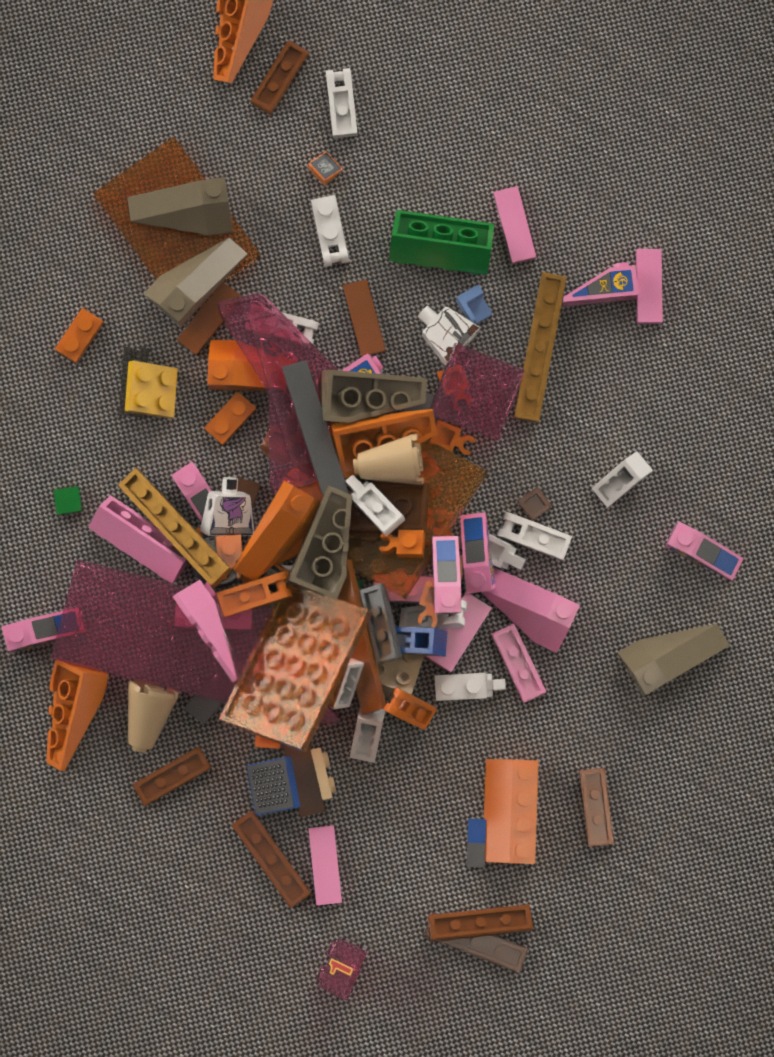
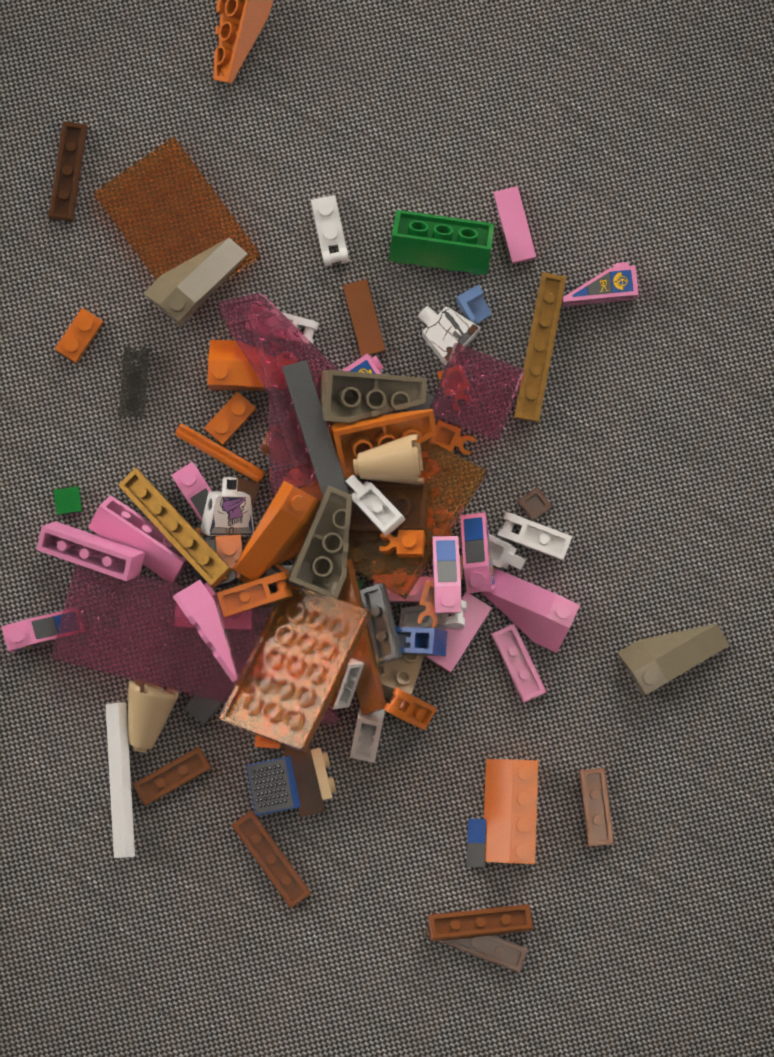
(68, 171): none -> reddish brown tile
(75, 702): orange wedge -> none
(90, 551): none -> bright pink brick
(120, 780): none -> white tile
(151, 389): yellow plate -> none
(188, 207): dark tan wedge -> none
(206, 321): dark orange tile -> none
(220, 453): none -> orange axle
(279, 77): dark orange tile -> none
(324, 168): slope -> none
(325, 865): bright pink tile -> none
(341, 104): white plate -> none
(342, 967): clear pink slope -> none
(466, 686): white hinge -> none
(622, 479): white arch -> none
(649, 286): bright pink tile -> none
(703, 551): slope -> none

